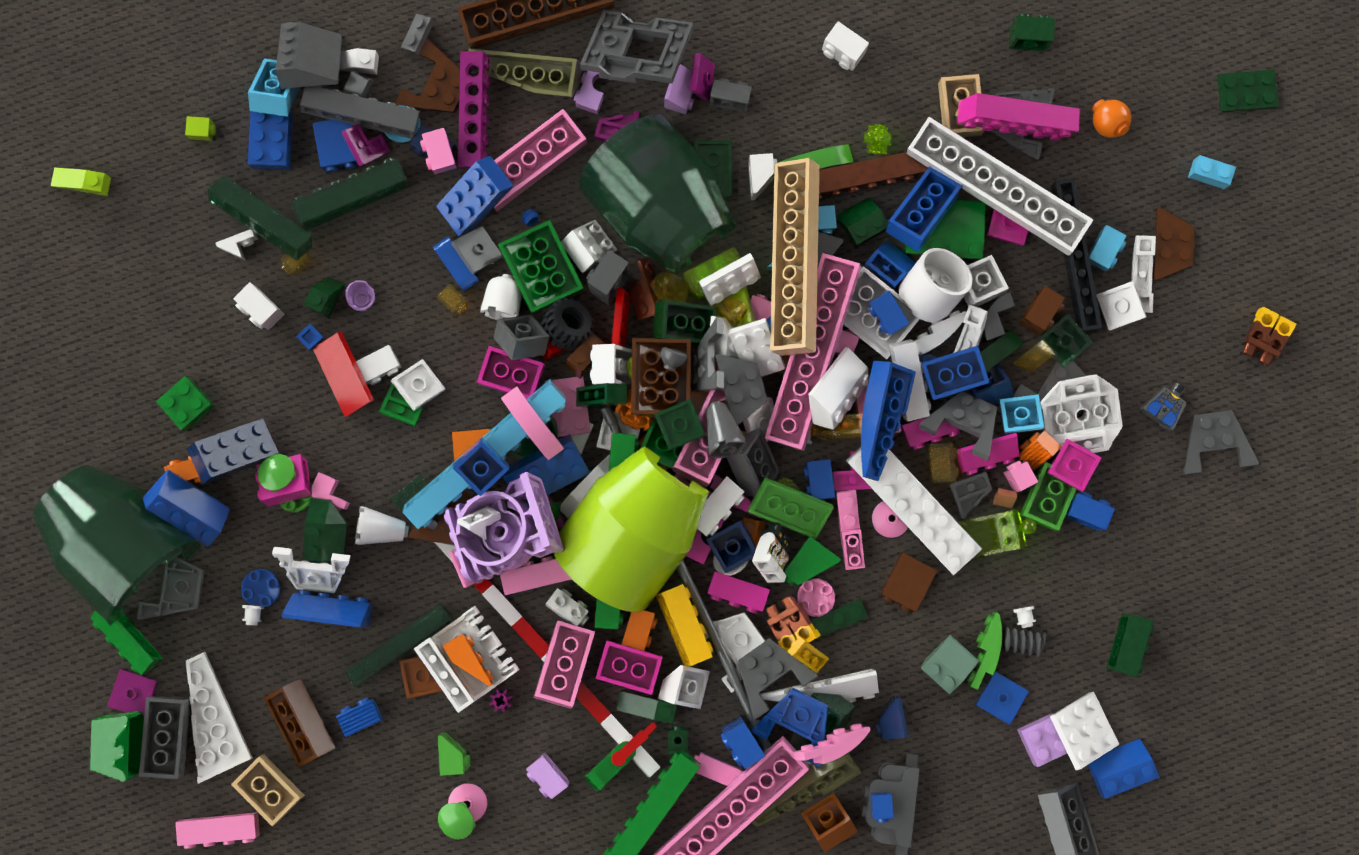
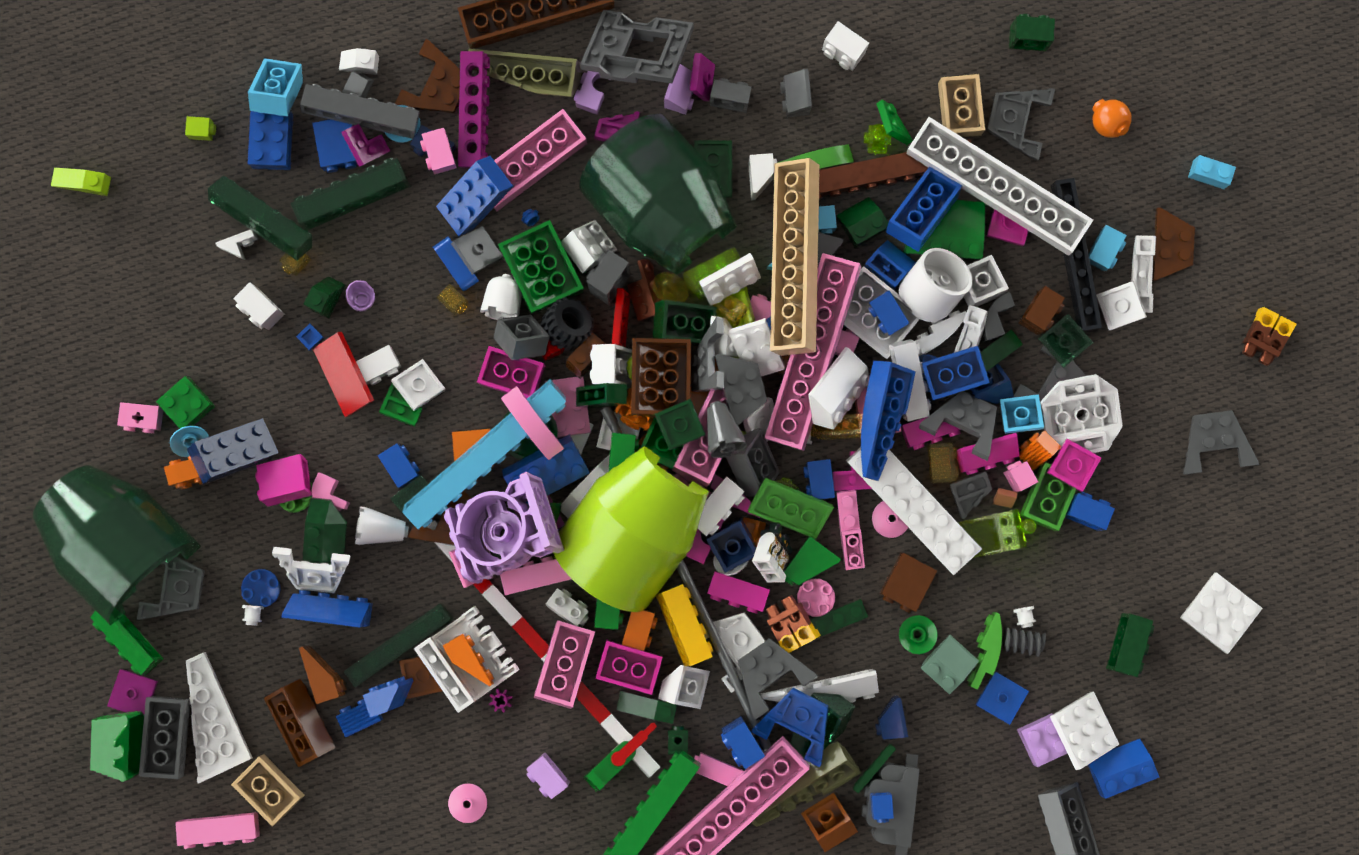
(128, 417): none -> bright pink brick
(185, 438): none -> medium azure dish
(186, 507): blue slope -> none
(276, 472): bright green dish -> none
(307, 56): dark grey slope -> none
(322, 677): none -> dark orange slope
(387, 696): none -> slope
(399, 465): none -> blue brick
(417, 34): dark grey plate -> none
(452, 756): bright green slope -> none
(456, 820): bright green dish -> none
(478, 520): white slope -> none
(481, 466): blue brick -> none
(672, 358): dark grey brick -> none
(797, 94): none -> dark grey slope
(808, 654): yellow plate -> none
(835, 746): bright pink slope -> none
(873, 768): none -> dark green tile
(892, 123): none -> green wing
(925, 641): none -> green dish
(1018, 116): dark pink brick -> none
(1035, 356): clear yellow slope -> none
(1165, 406): torso -> none
(1221, 613): none -> white plate
(1247, 91): dark green plate -> none

